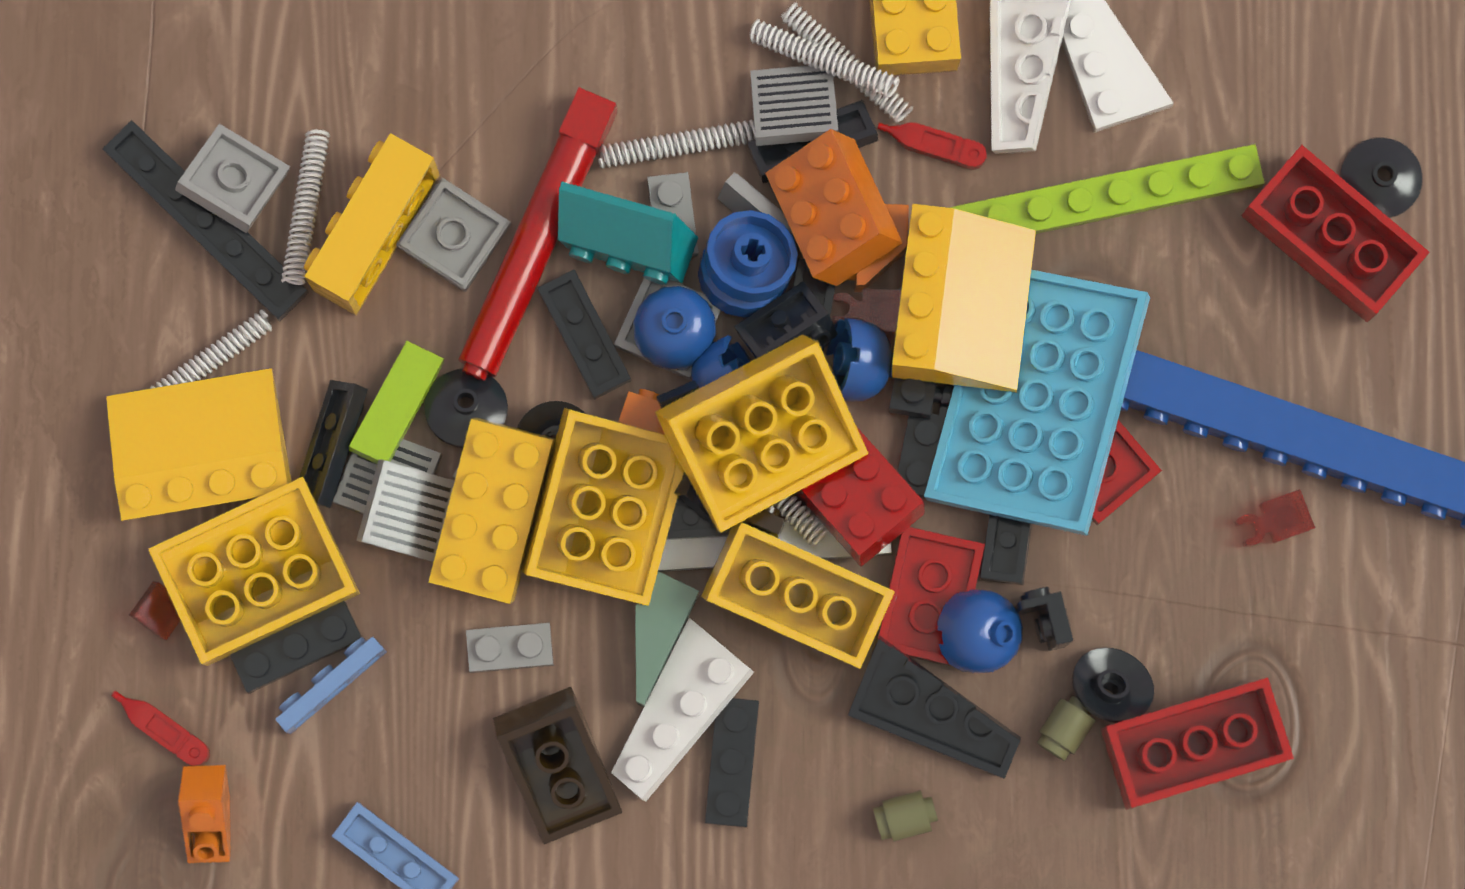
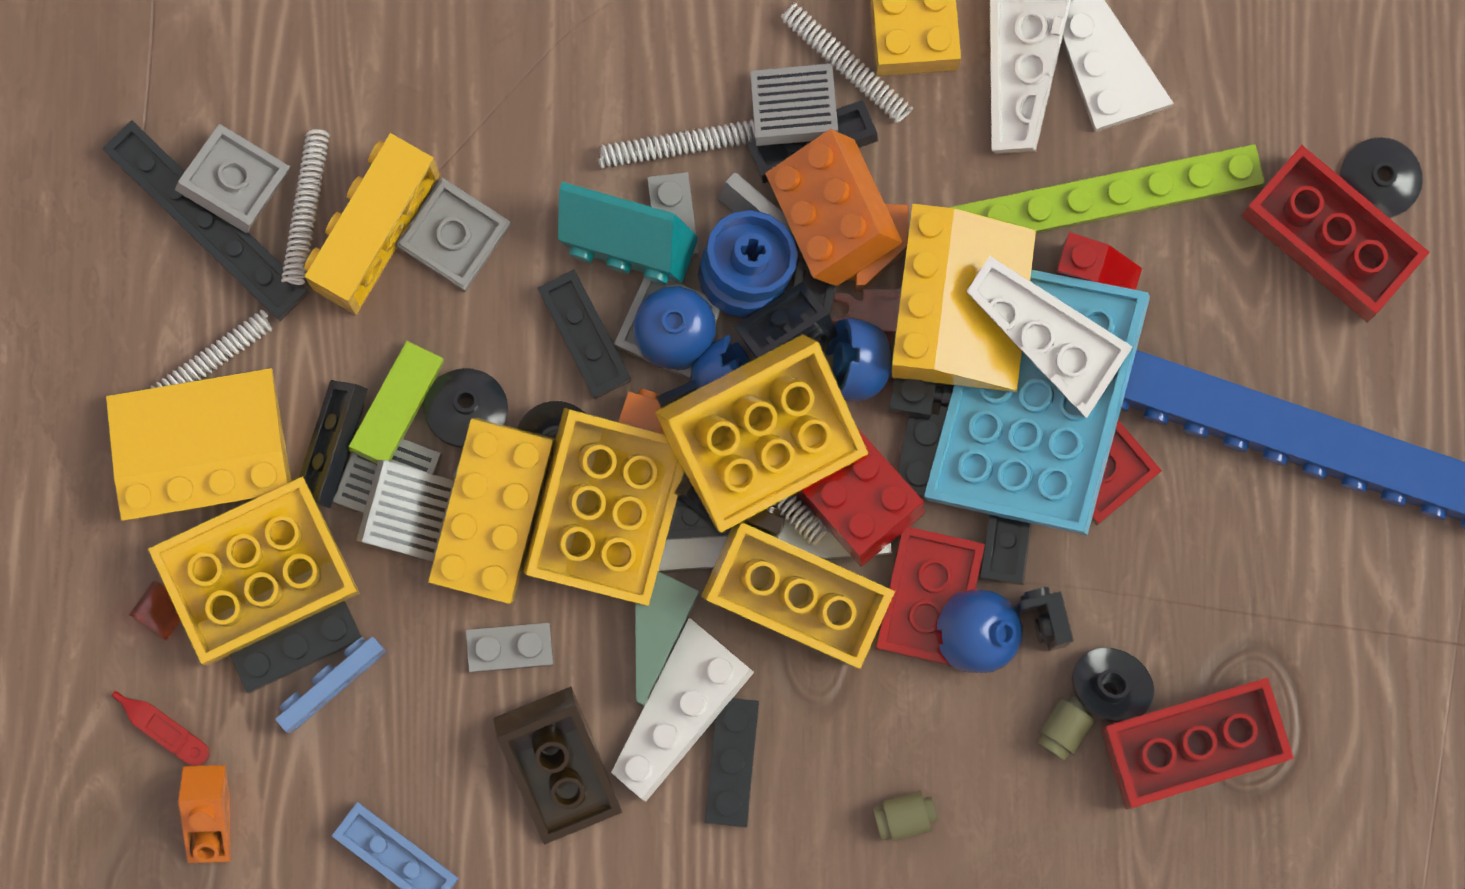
(537, 234): red brick -> none
(800, 46): white piece -> none
(924, 709): black wing -> none
(938, 144): red piece -> none
(1055, 337): none -> white wing
(1096, 262): none -> red slope
(1281, 518): clear red plate -> none

